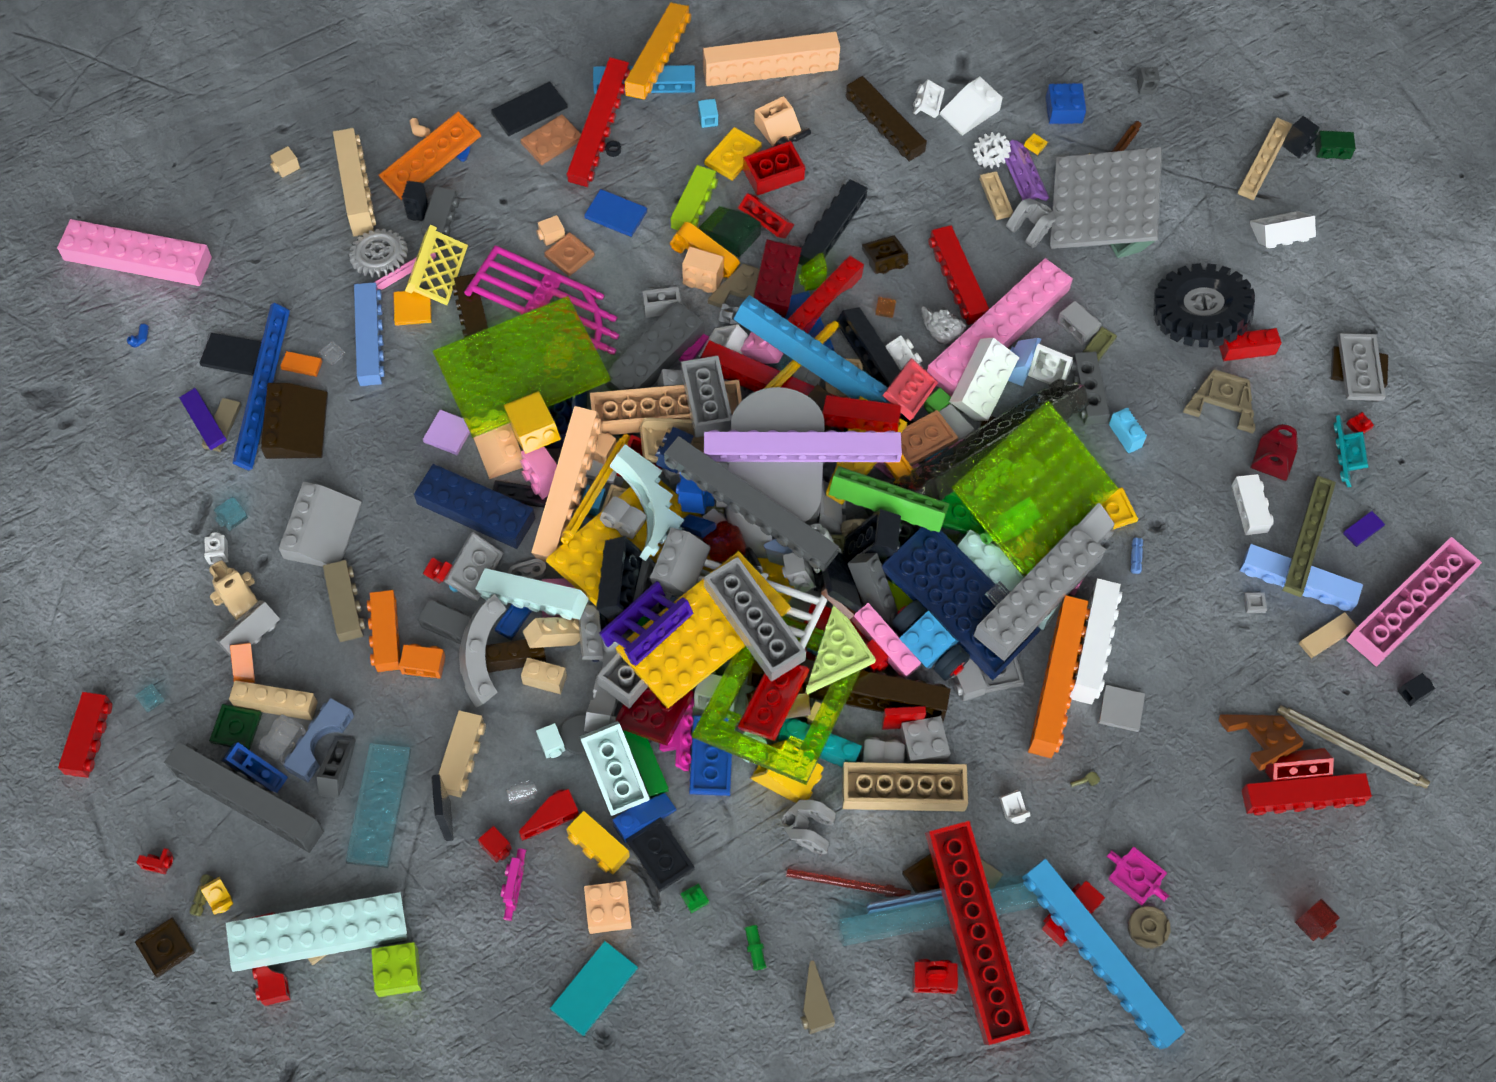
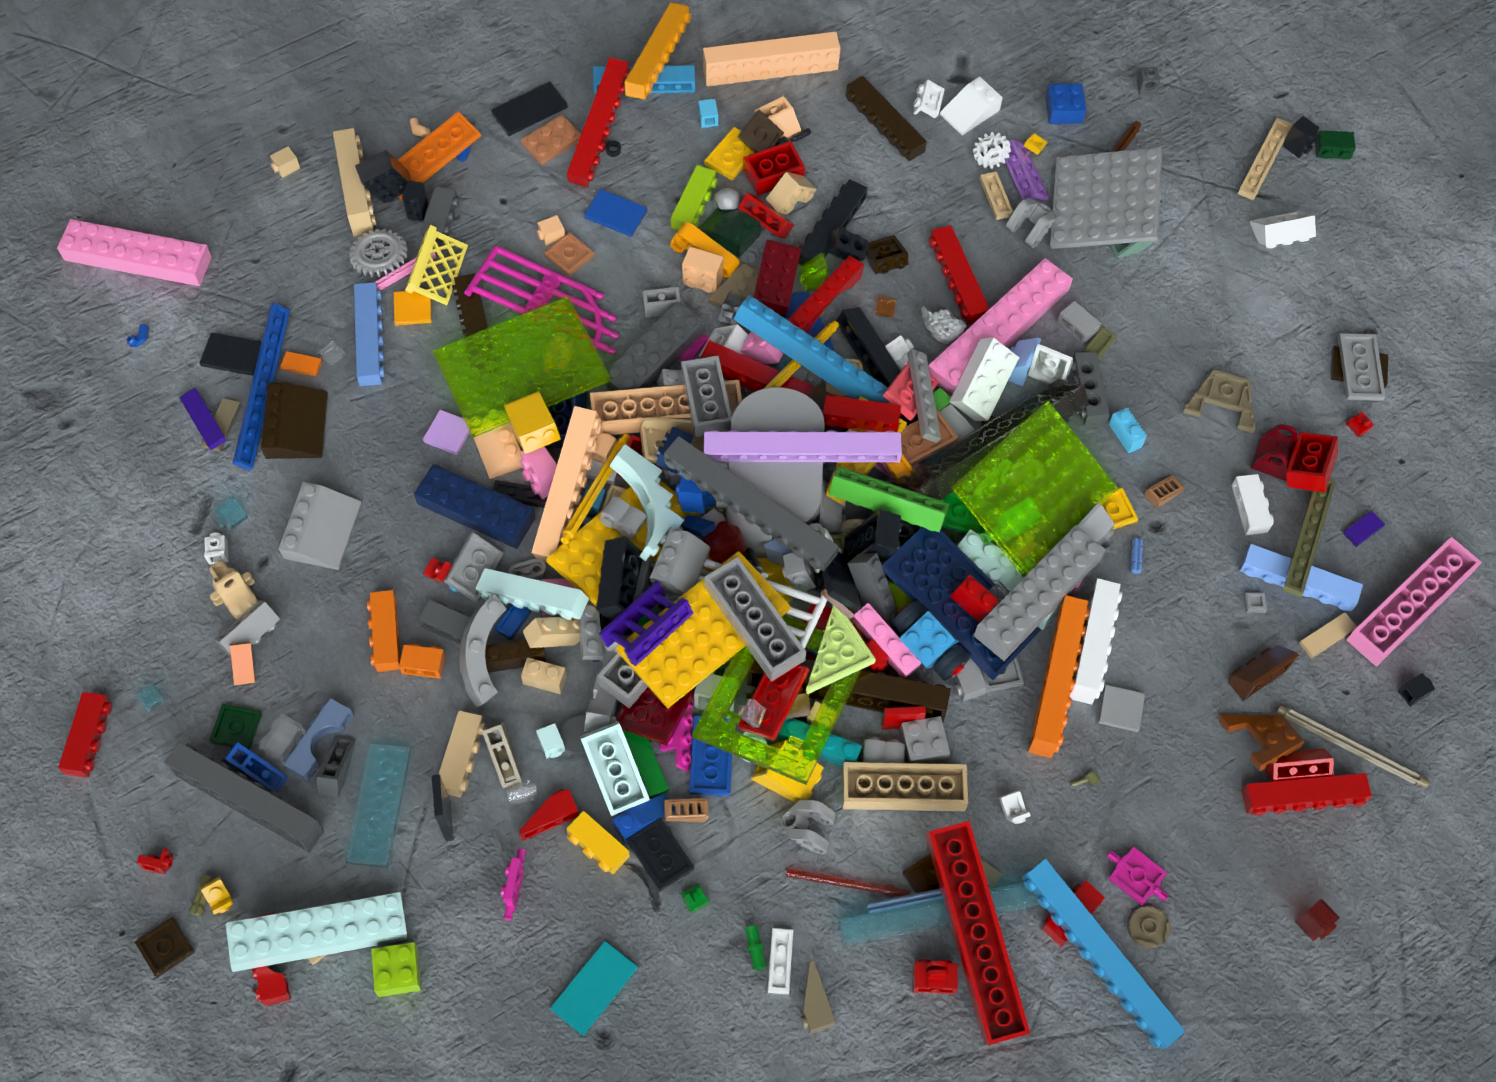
(273, 700): tan brick -> none
(343, 600): dark tan brick -> none
(383, 176): none -> black brick
(495, 844): red brick -> none
(502, 754): none -> dark tan slope
(607, 907): light nougat brick -> none
(686, 803): none -> medium nougat slope
(727, 198): none -> light grey hair
(752, 713): none -> clear tile
(760, 133): none -> dark brown tile
(780, 961): none -> white tile
(789, 191): none -> tan brick
(846, 244): none -> black brick
(924, 396): none -> light grey plate
(974, 598): none -> red brick
(1155, 500): none -> medium nougat slope
(1226, 302): black wheel -> none
(1251, 345): red brick -> none
(1262, 670): none -> reddish brown slope
(1312, 462): none -> red brick
(1353, 451): teal bracket -> none

